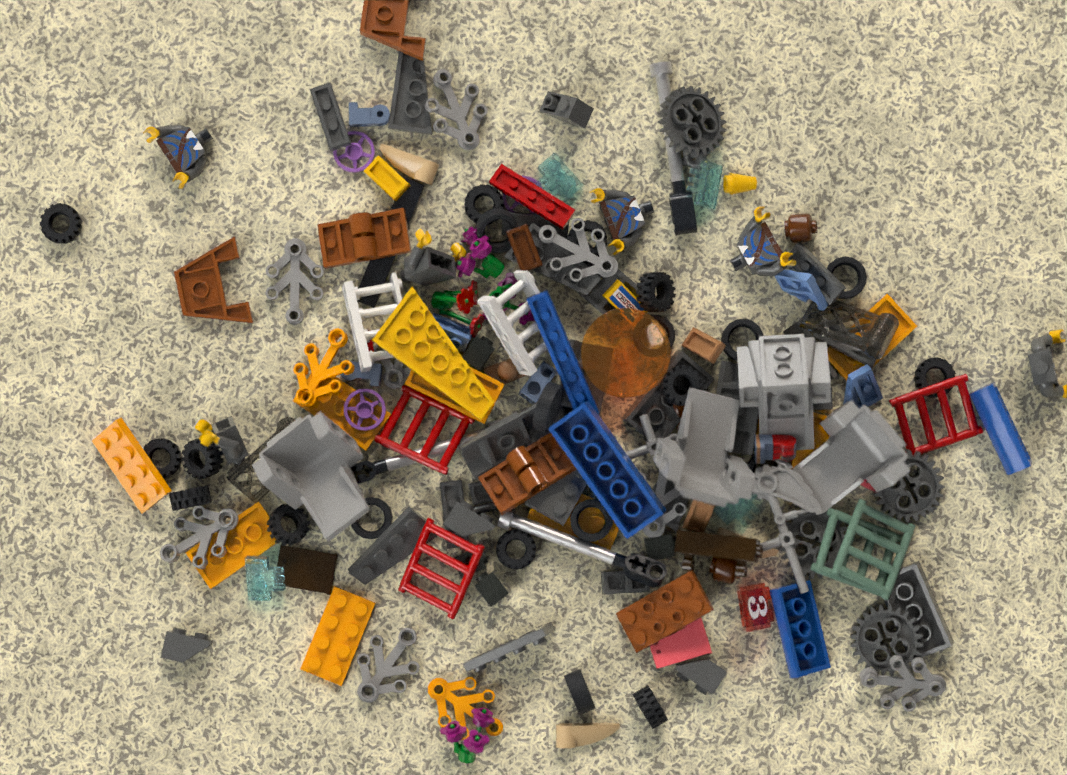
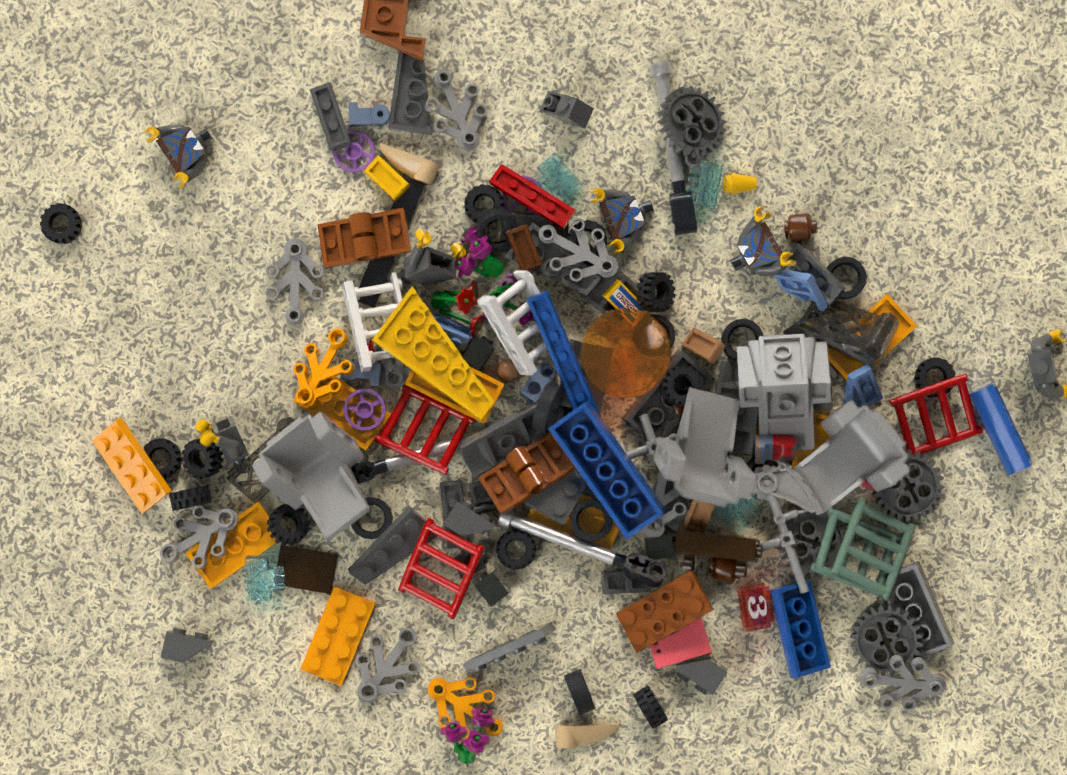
(202, 287): dark orange wing -> none

